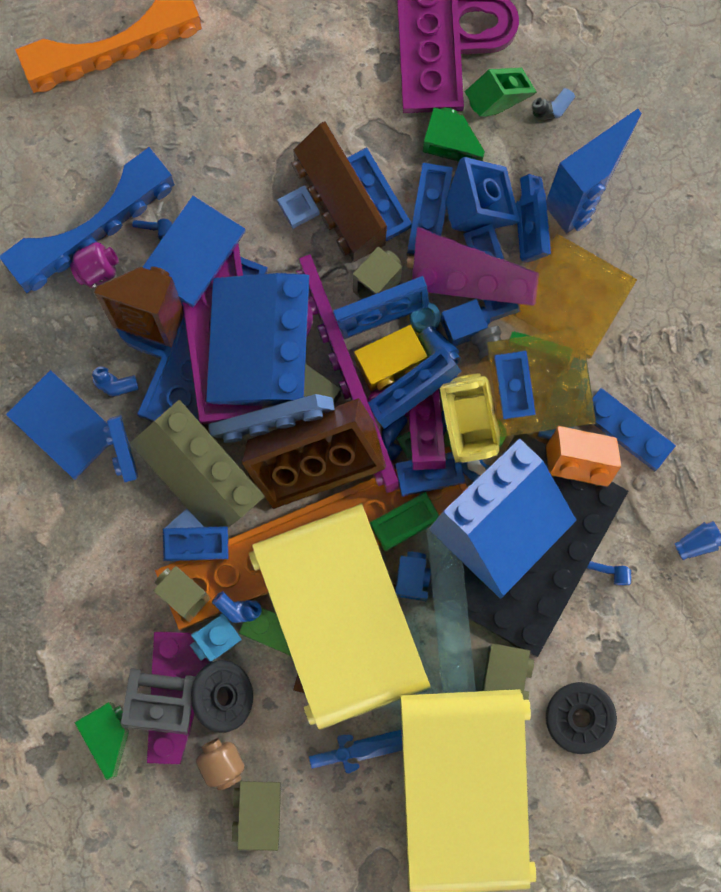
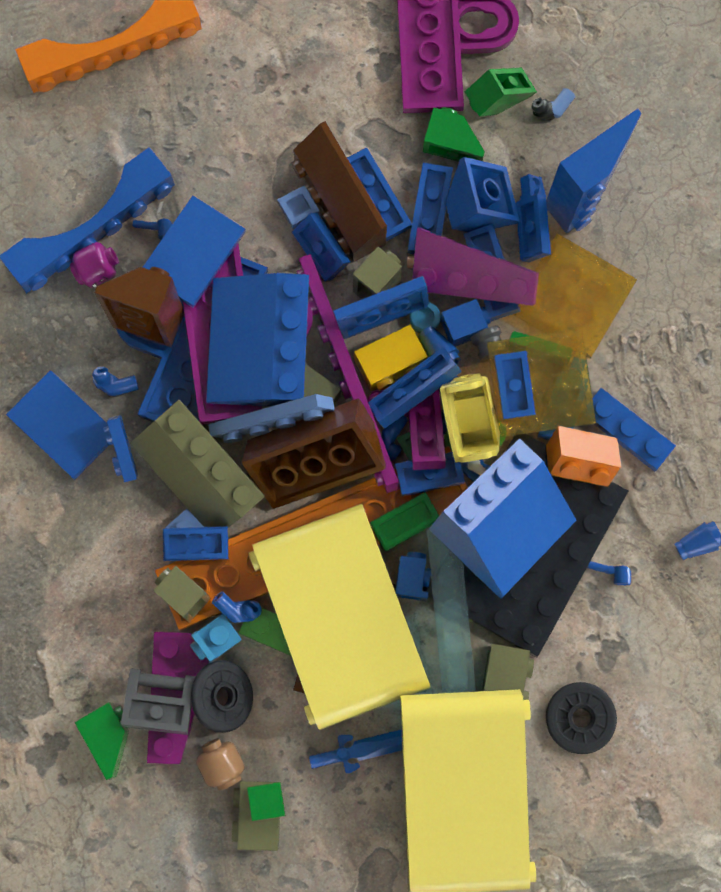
(266, 801): none -> green tile
(321, 244): none -> blue plate

